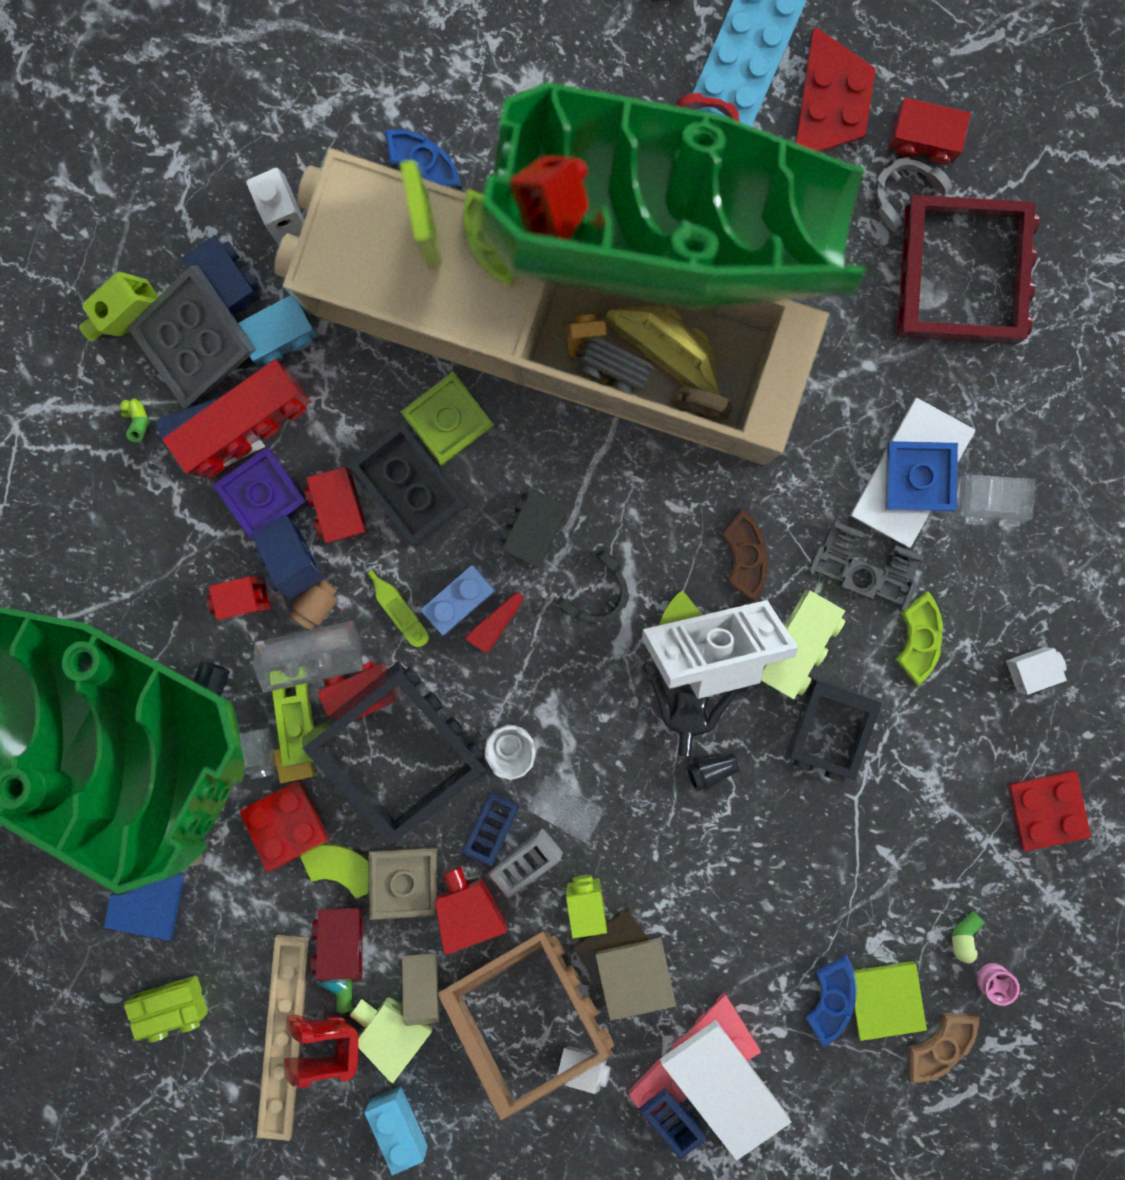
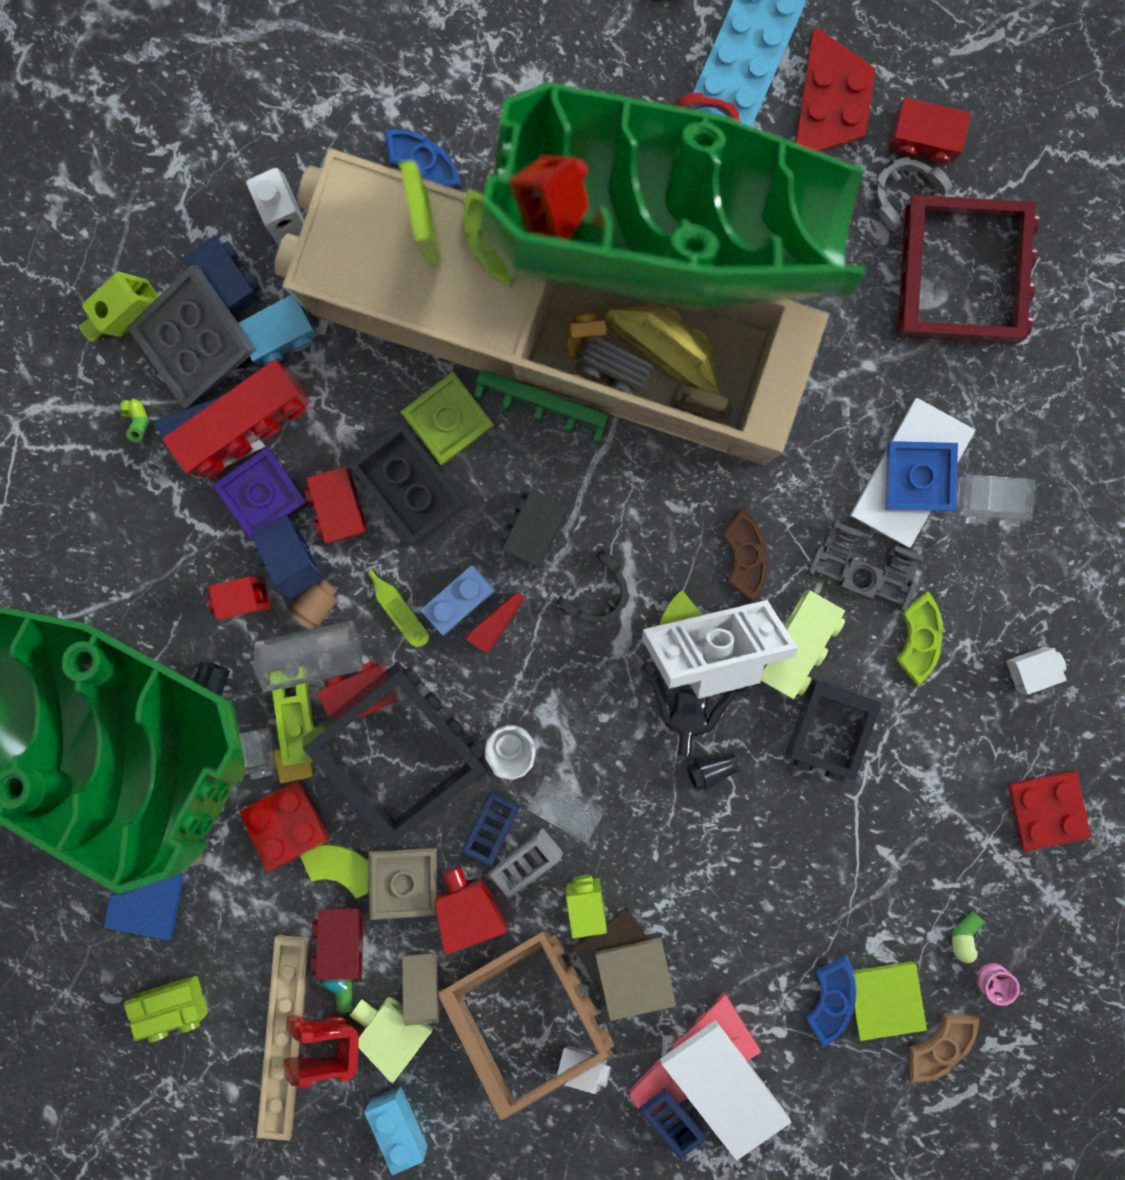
(542, 401): none -> green hinge

